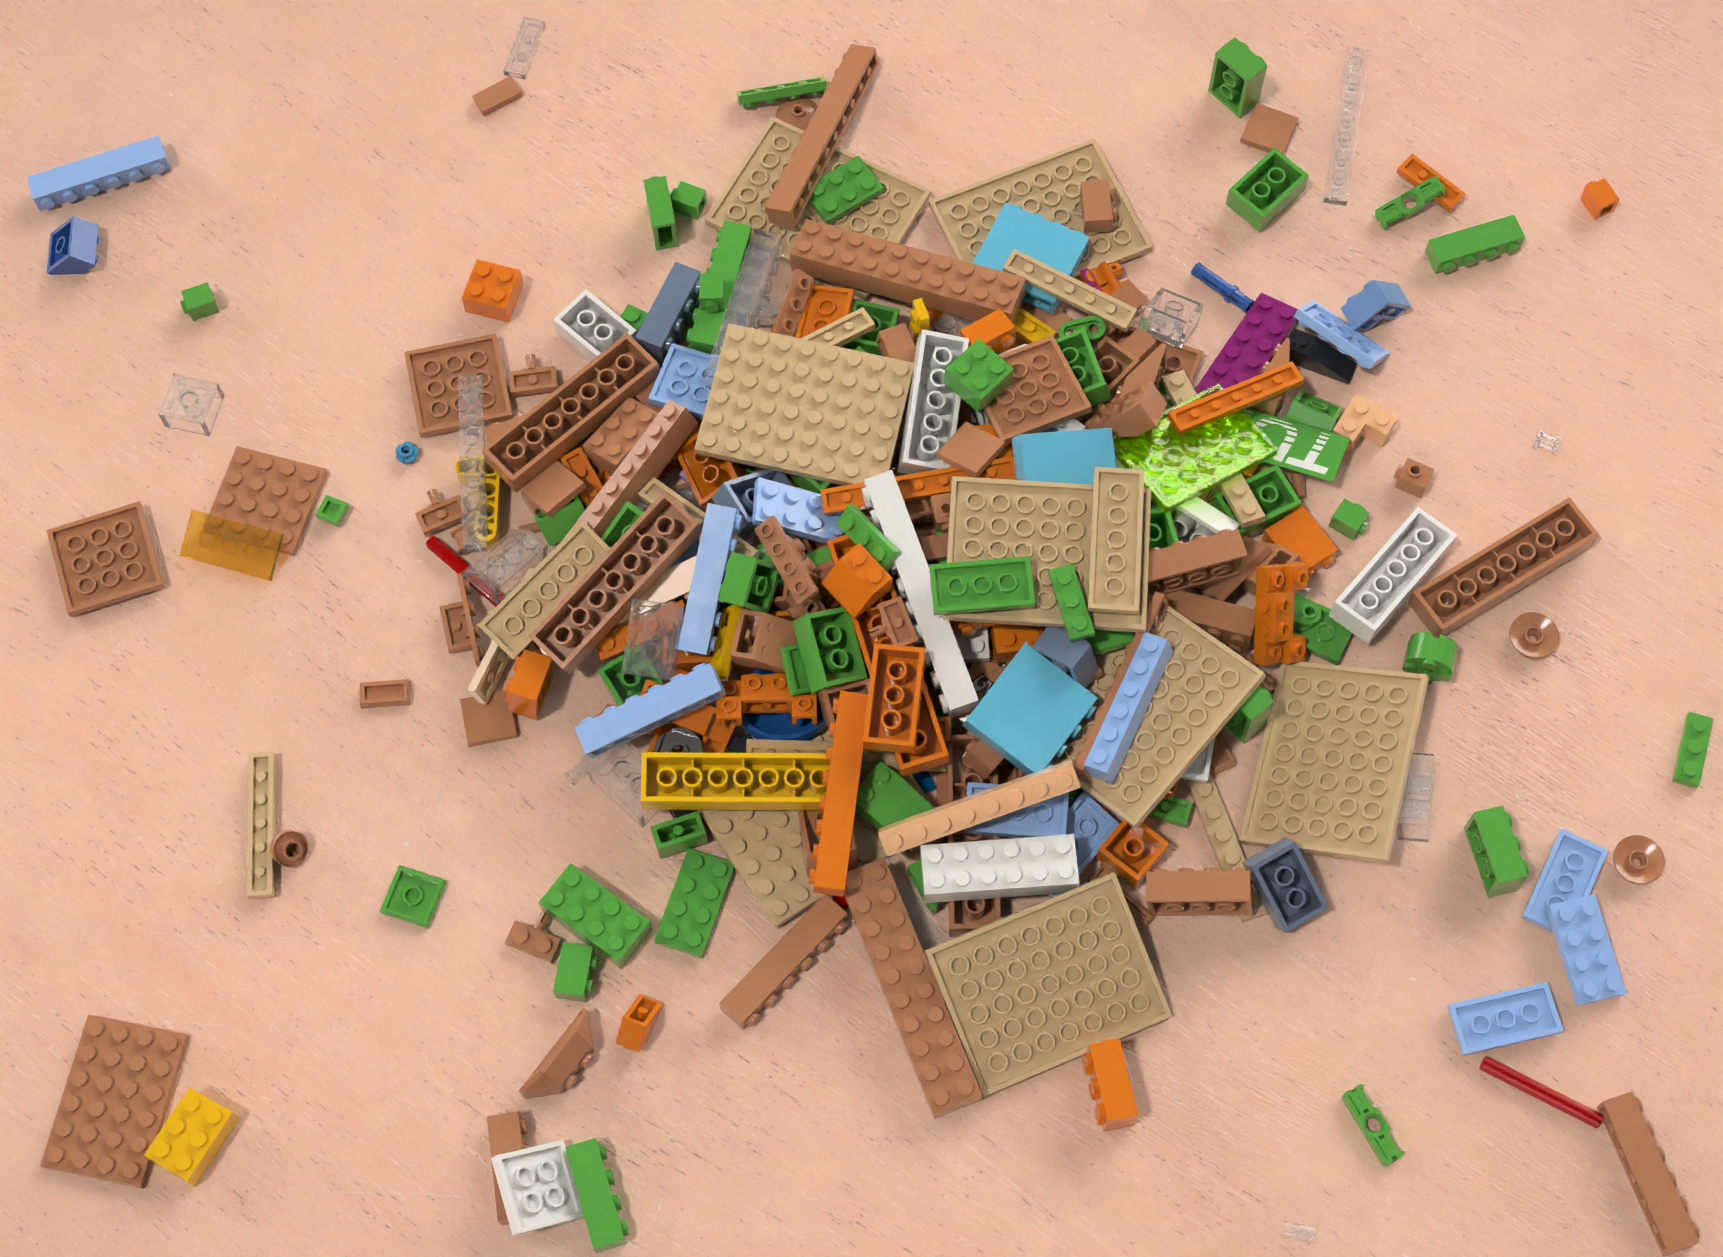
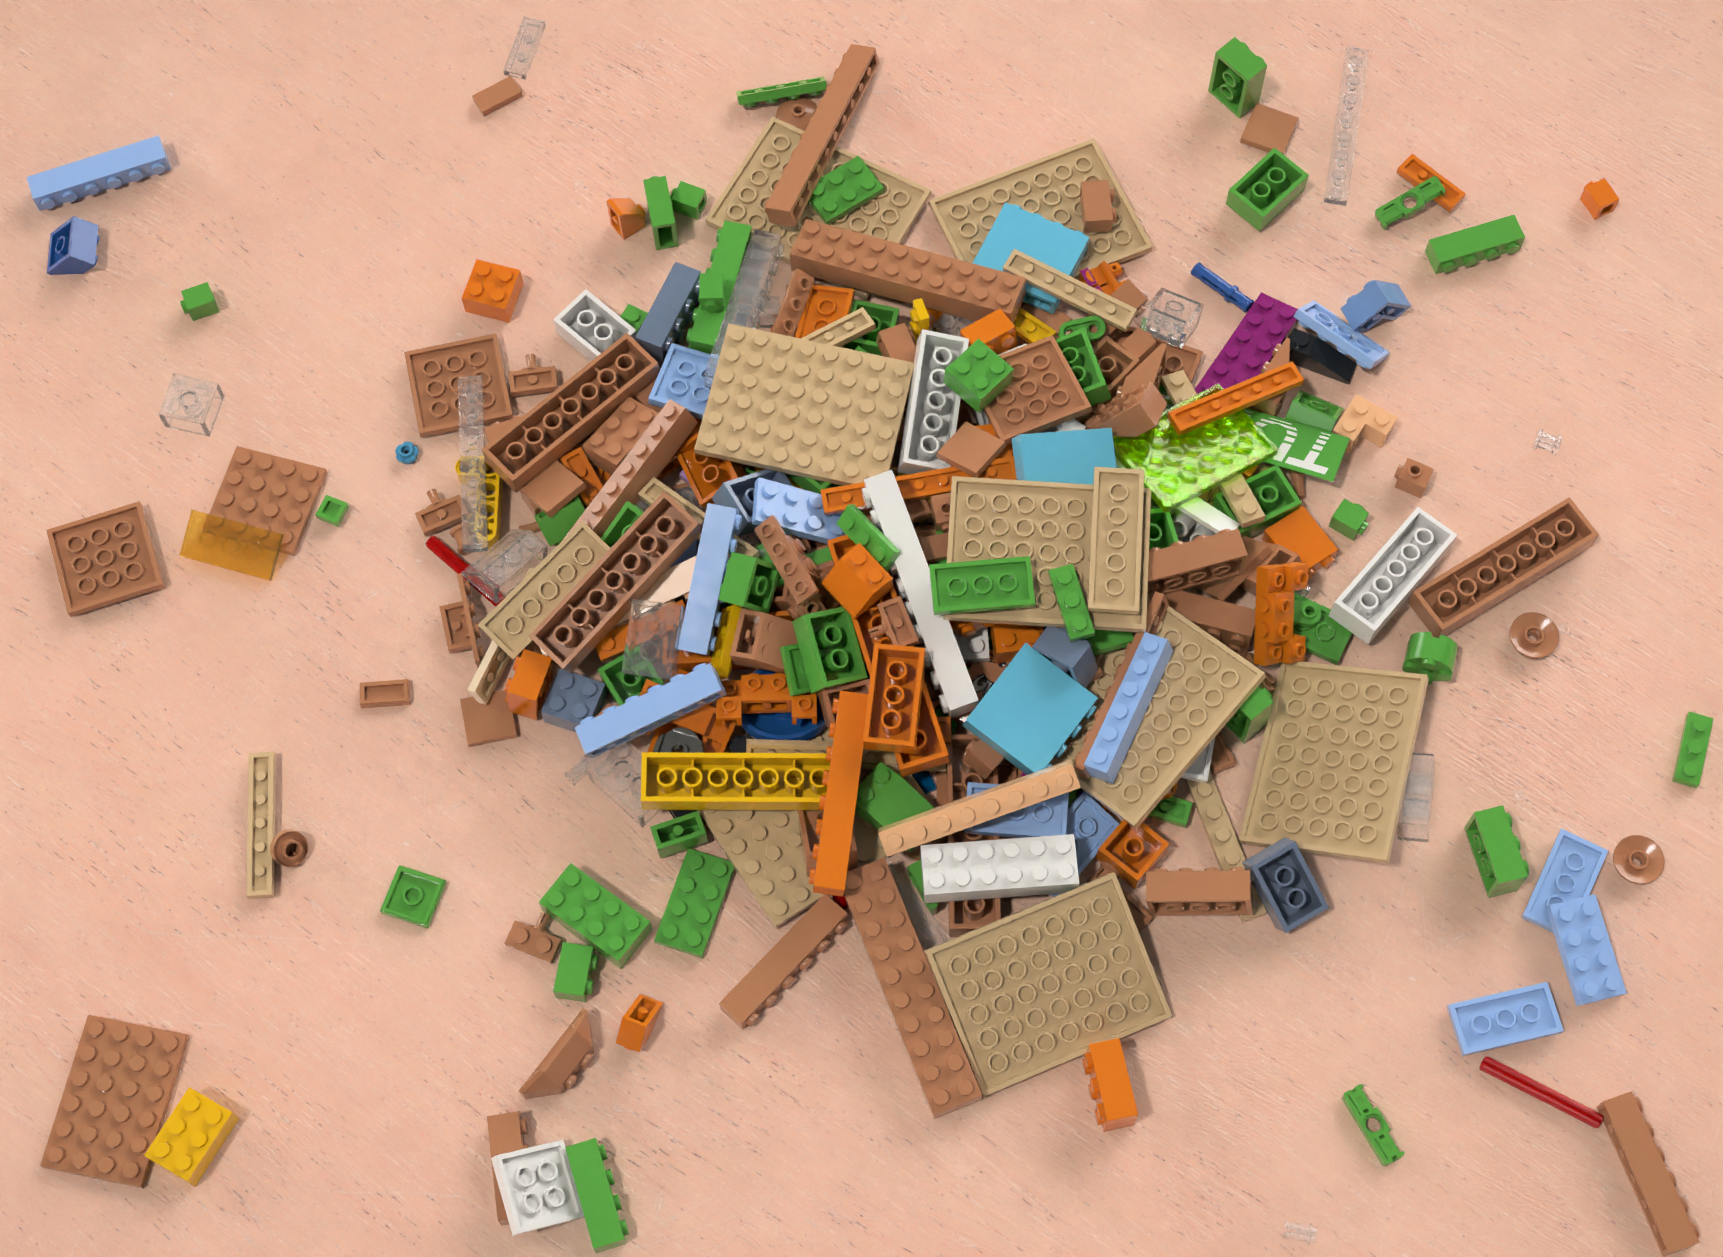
(573, 699): none -> sand blue brick
(625, 216): none -> orange slope

